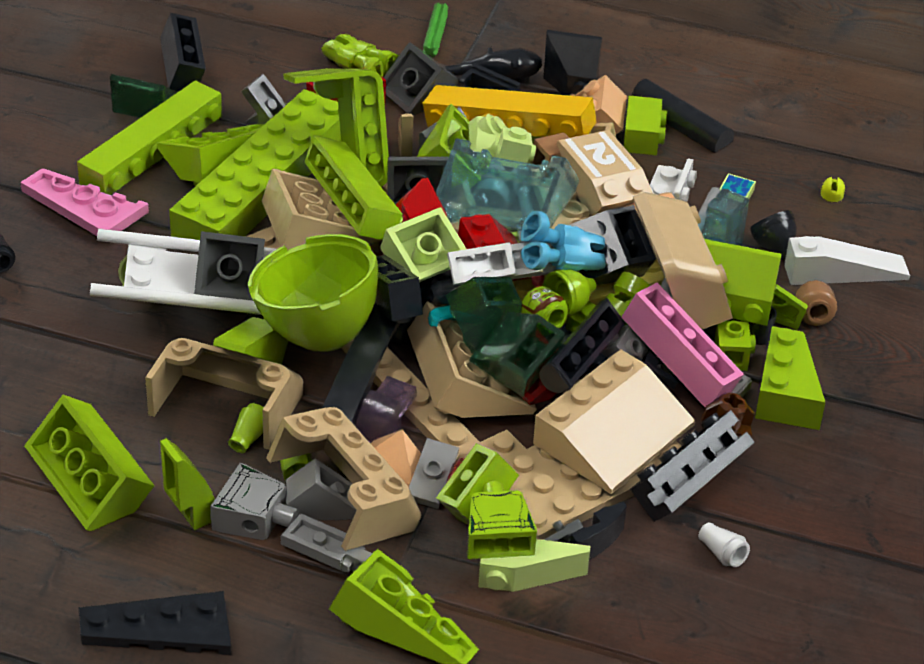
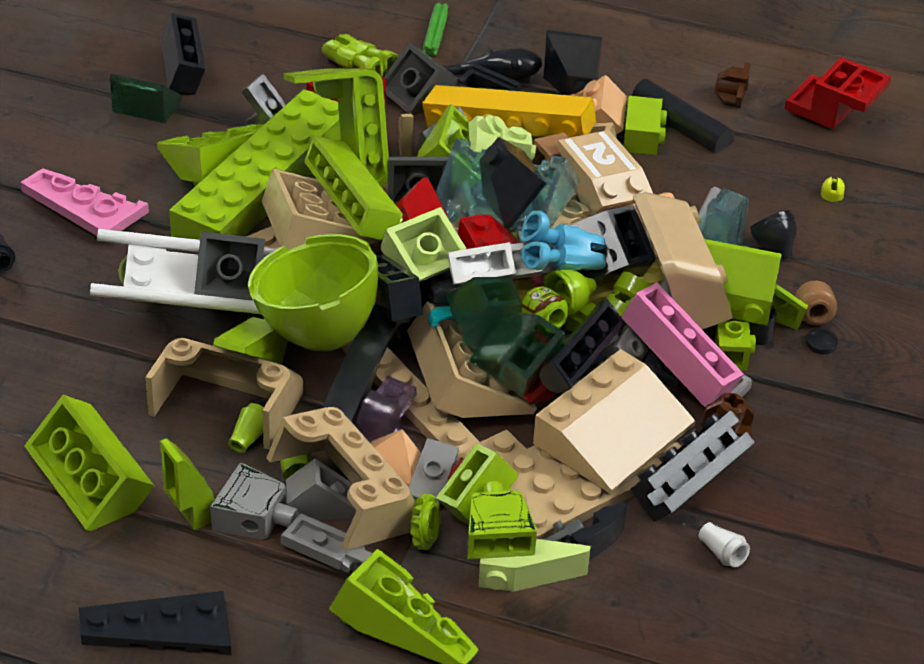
(136, 146): lime brick -> none
(425, 521): none -> lime gear
(509, 181): none -> black slope
(674, 180): white bracket -> none
(733, 84): none -> reddish brown piece
(739, 185): tile -> none
(790, 383): lime wedge -> none
(821, 341): none -> black piece
(837, 93): none -> red bracket
(840, 262): white slope -> none

